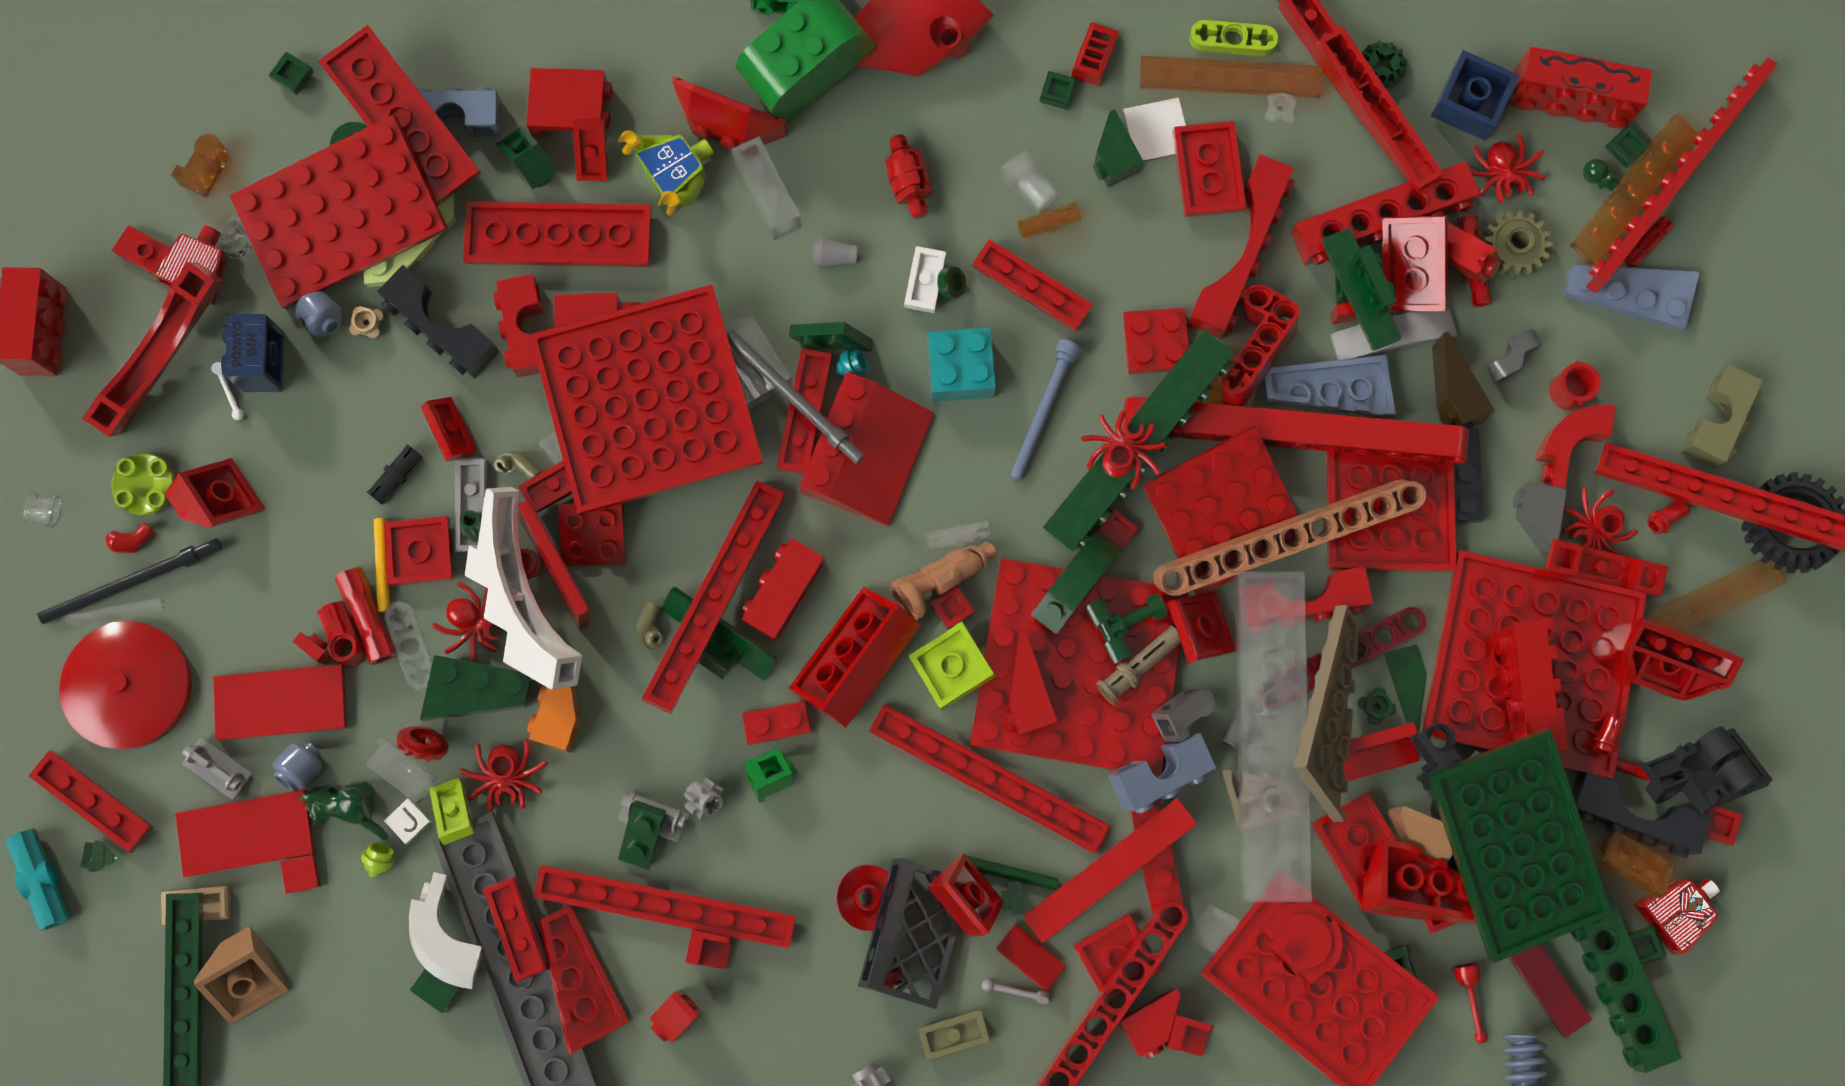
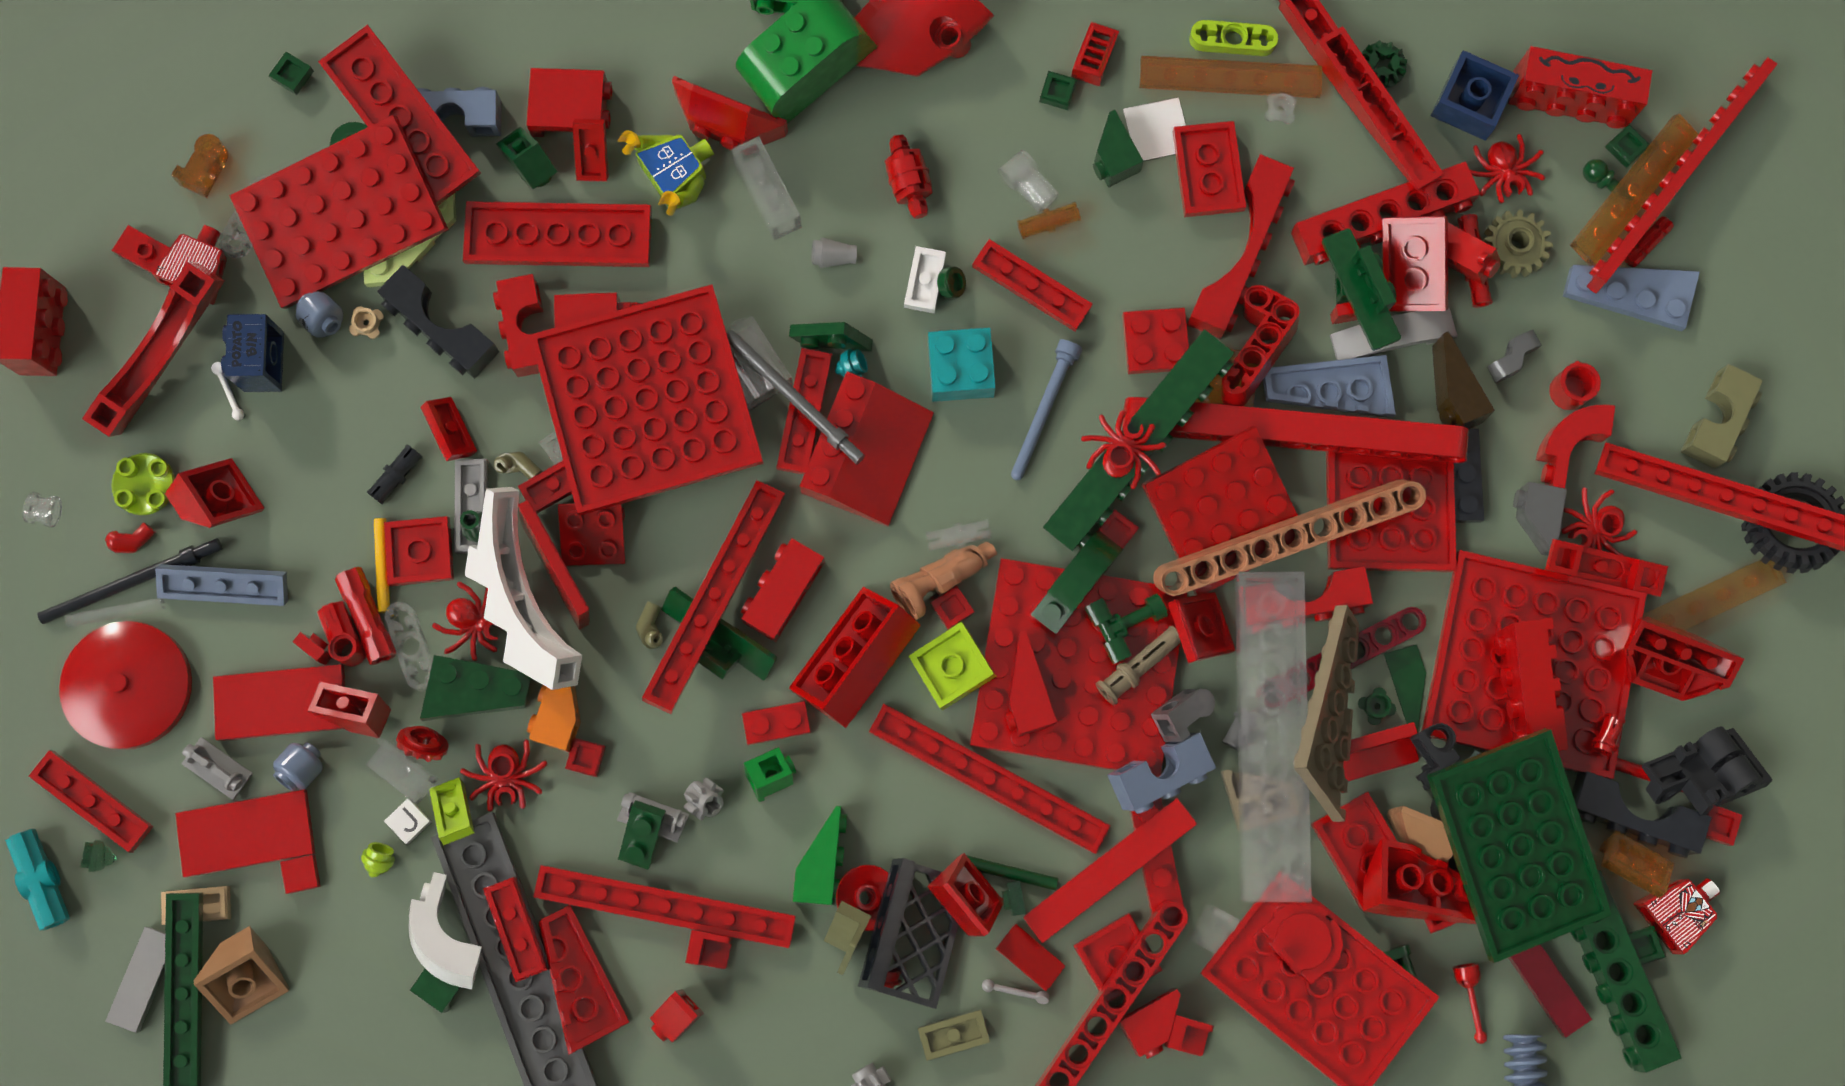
(139, 982): none -> light grey tile
(221, 584): none -> sand blue plate
(349, 804): dark green animal -> none
(350, 709): none -> red slope
(531, 563): red plate -> none
(585, 757): none -> red tile
(817, 869): none -> green slope
(847, 931): none -> olive panel
(1662, 521): red pin -> none

